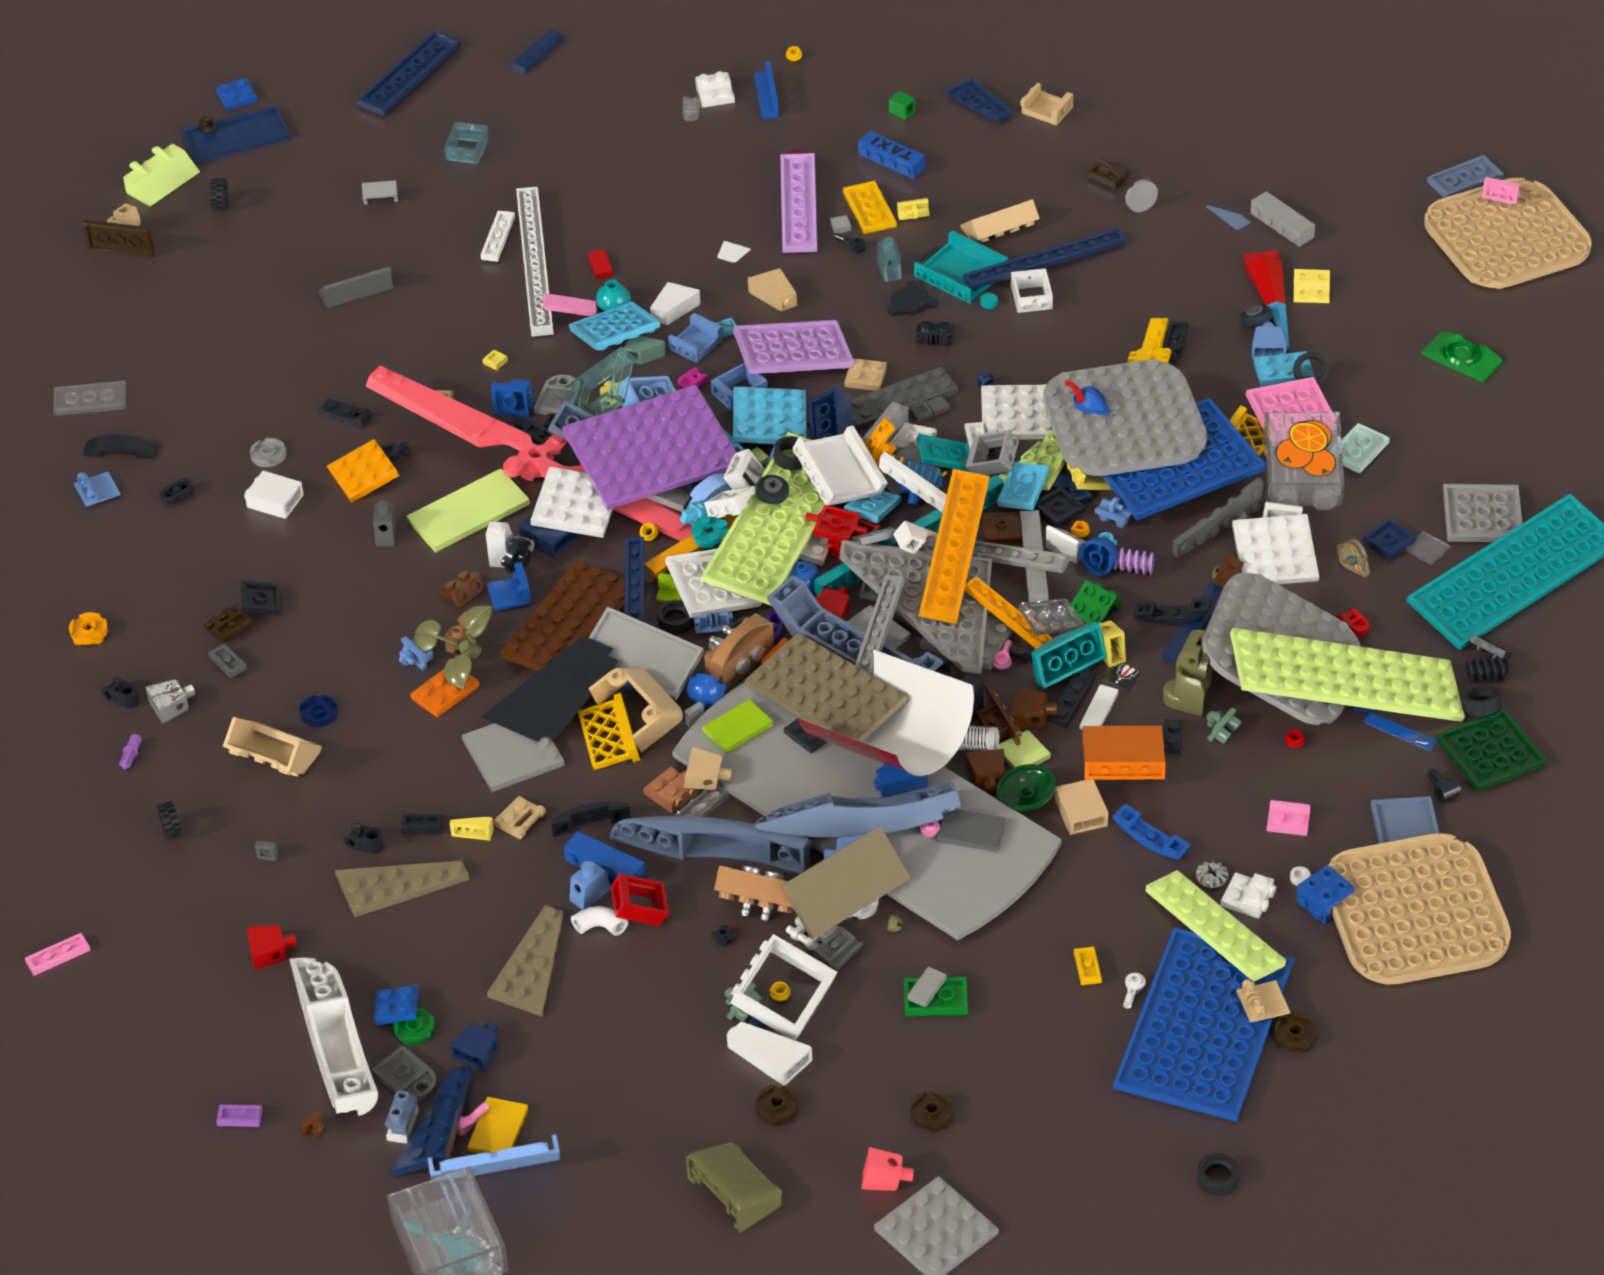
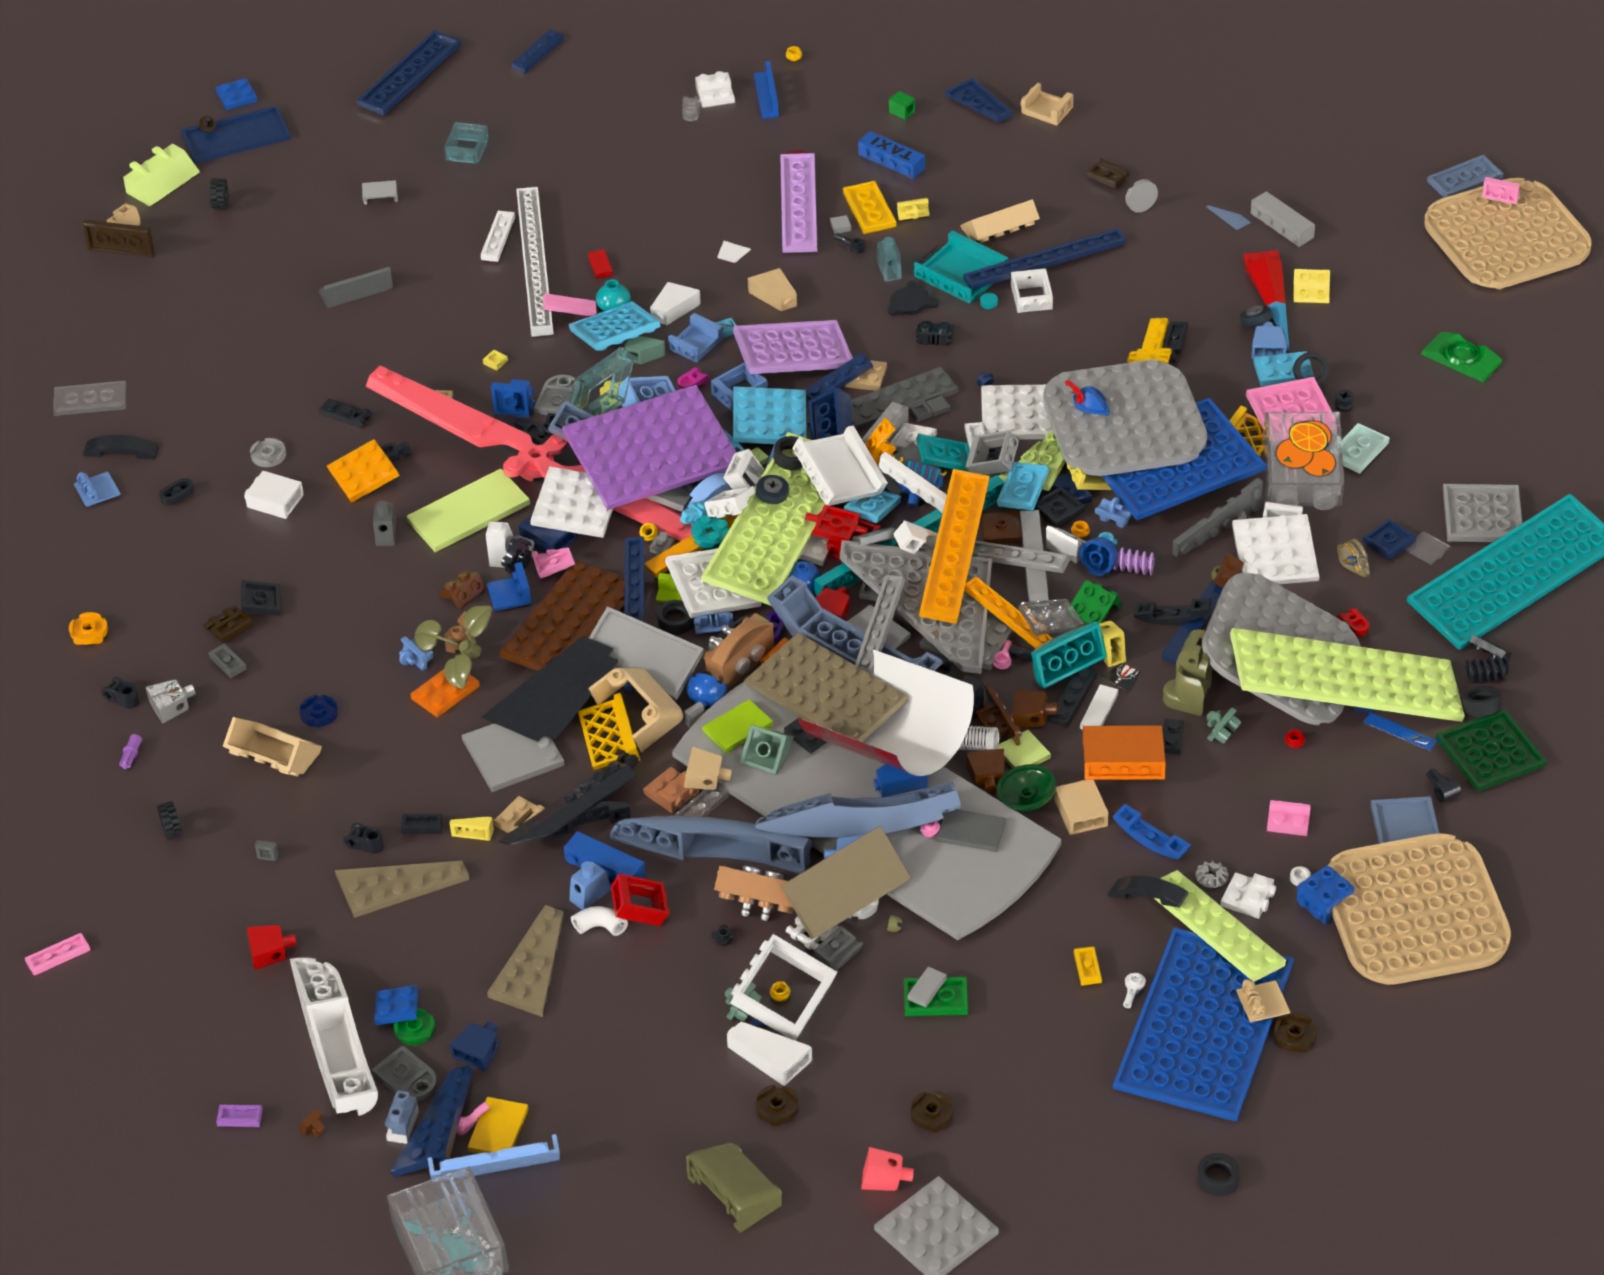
(552, 561): none -> bright pink wing
(575, 801): none -> black hinge
(661, 543): none -> light grey tile
(766, 748): none -> sand green slope
(840, 376): none -> dark blue plate
(1152, 887): none -> black slope
(1344, 400): none -> black wheel

